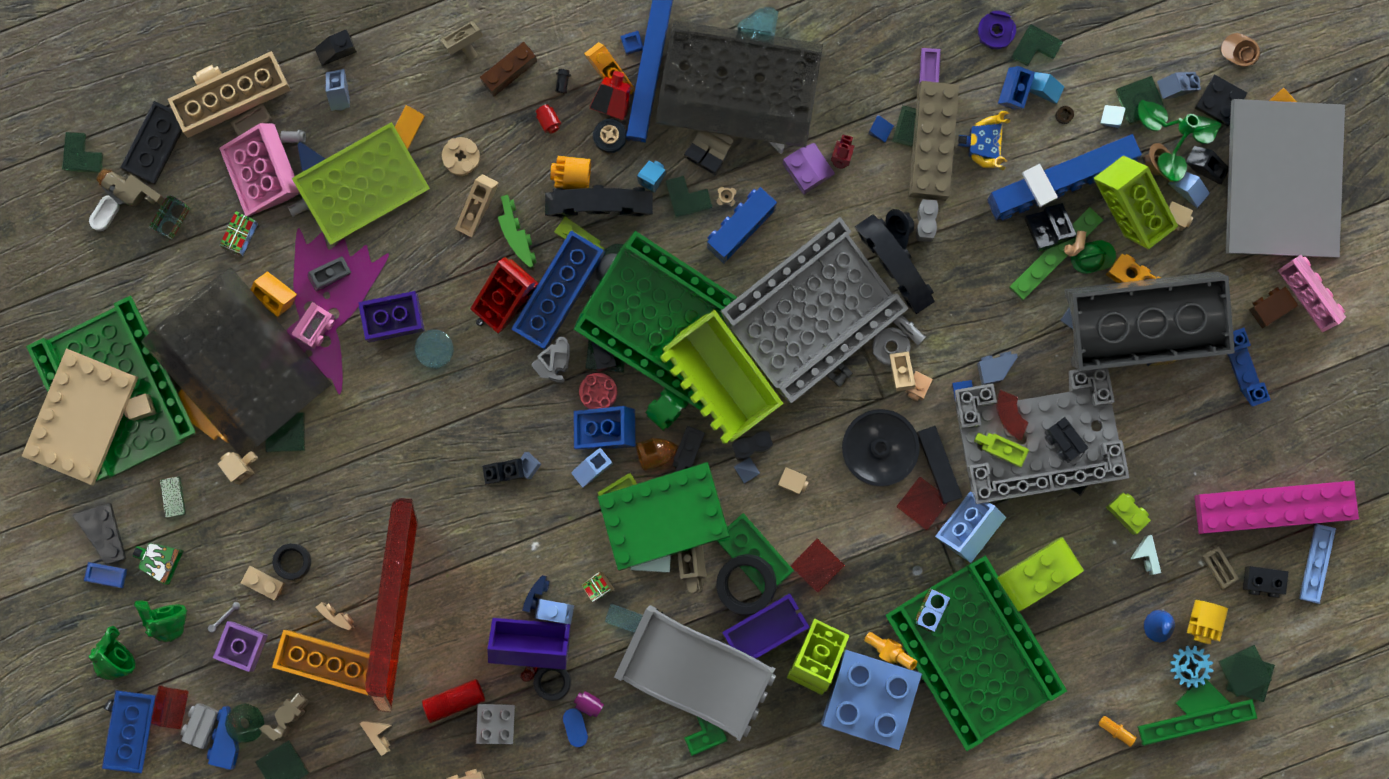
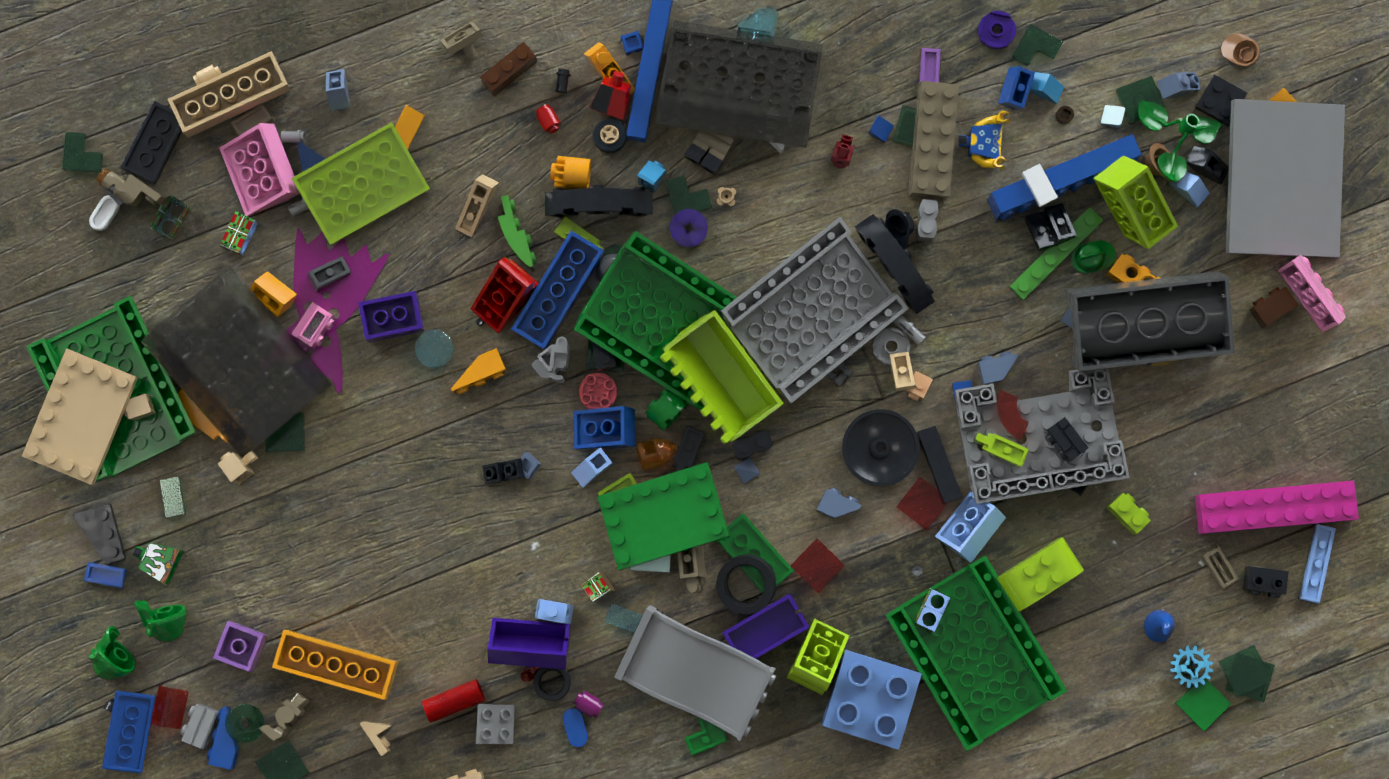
(212, 628): light grey hinge -> none
(262, 583): tan plate -> none
(277, 561): black tyre -> none
(335, 47): black slope -> none
(340, 619): tan slope -> none
(391, 604): clear red windscreen -> none
(467, 164): tan plate -> none
(483, 368): none -> light orange slope
(538, 588): dark blue slope -> none
(693, 237): none -> dark purple plate
(741, 225): blue brick -> none
(793, 481): tan brick -> none
(808, 168): medium lavender slope -> none
(835, 505): none -> sand blue slope
(890, 651): light orange pin -> none
(1078, 246): light nougat arm -> none
(1117, 731): light orange axle -> none
(1147, 549): light aqua slope -> none
(1181, 215): tan brick -> none
(1197, 722): green tile -> none
(1207, 621): yellow gear -> none
(1245, 372): blue slope -> none

